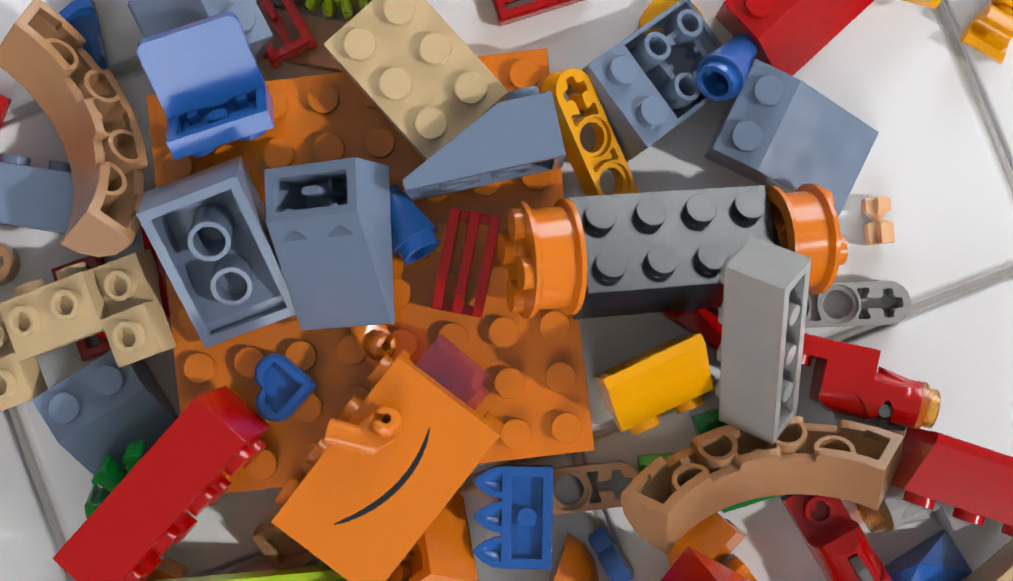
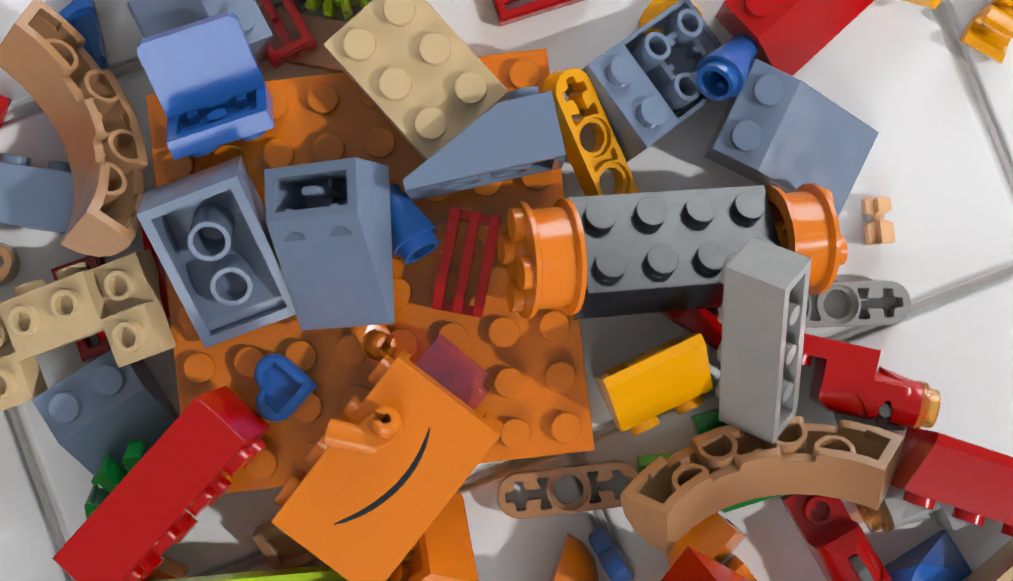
(521, 517): blue plate -> none

